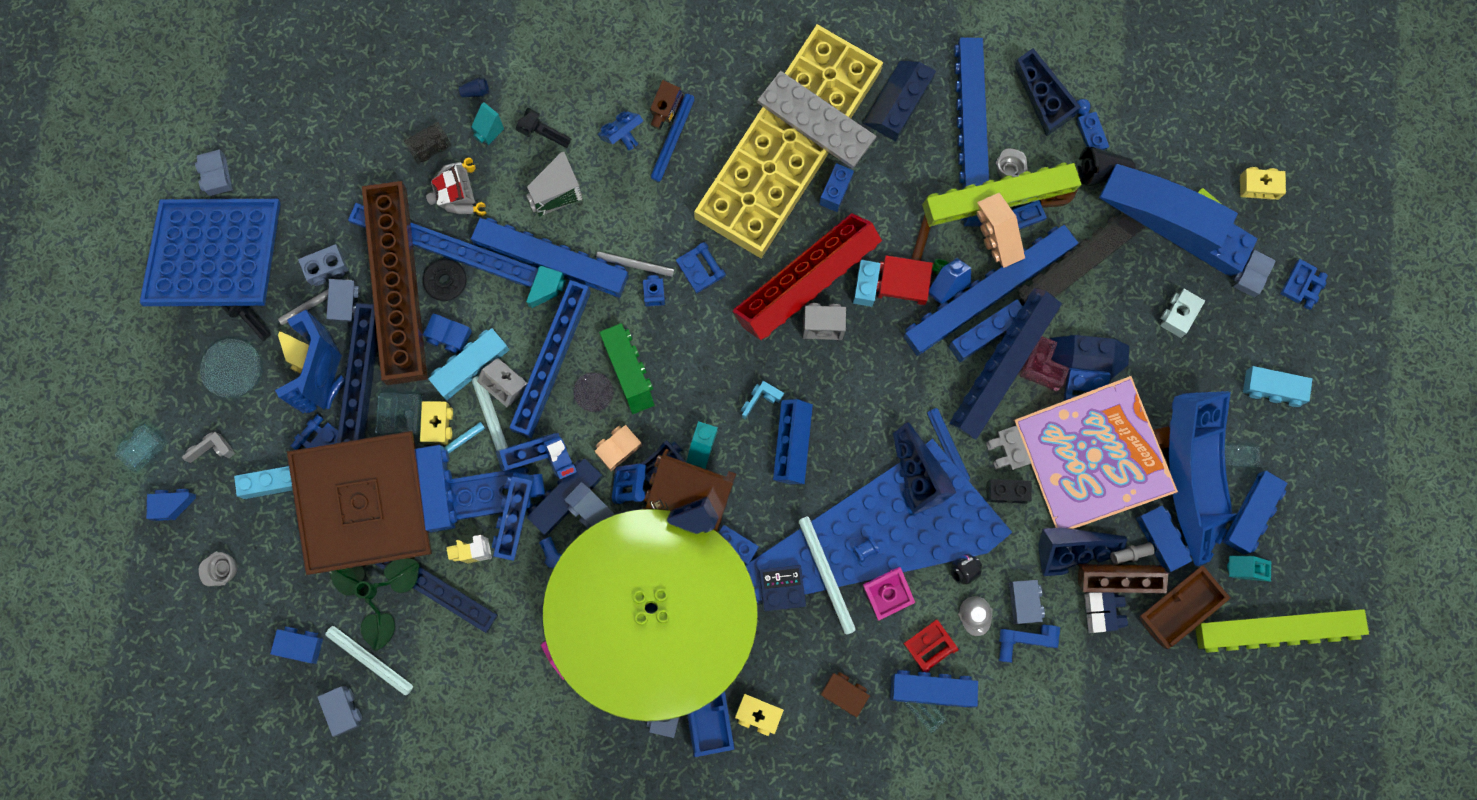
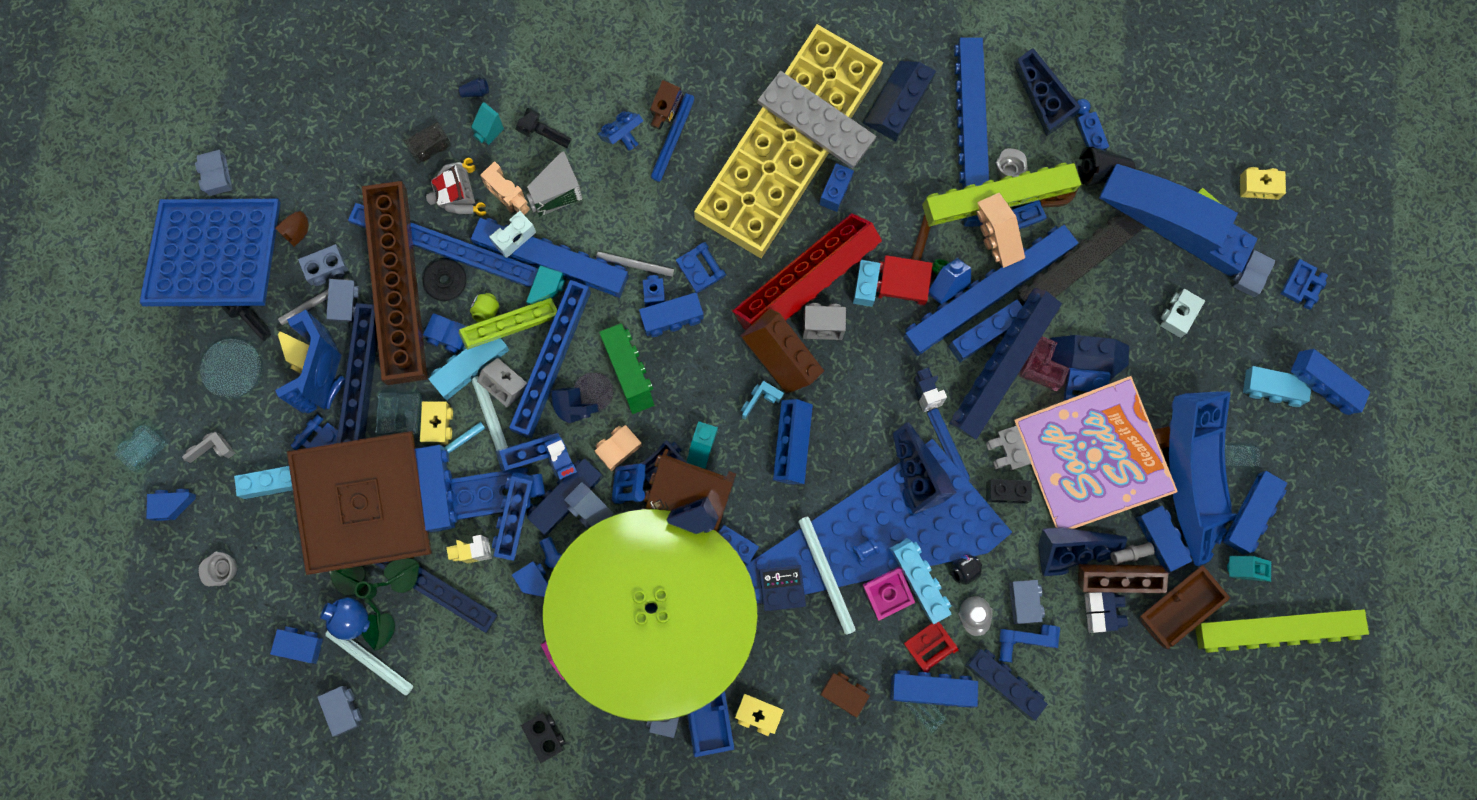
(294, 227): none -> reddish brown brick
(345, 618): none -> blue brick
(484, 307): none -> lime head
(503, 238): none -> light aqua brick
(504, 189): none -> light nougat hips
(508, 323): none -> lime plate
(532, 579): none -> blue slope
(538, 740): none -> black brick
(569, 406): none -> dark blue brick
(671, 315): none -> blue brick
(782, 352): none -> reddish brown slope
(920, 580): none -> medium azure brick
(927, 392): none -> hips
(1009, 687): none -> dark blue brick
(1330, 381): none -> blue brick

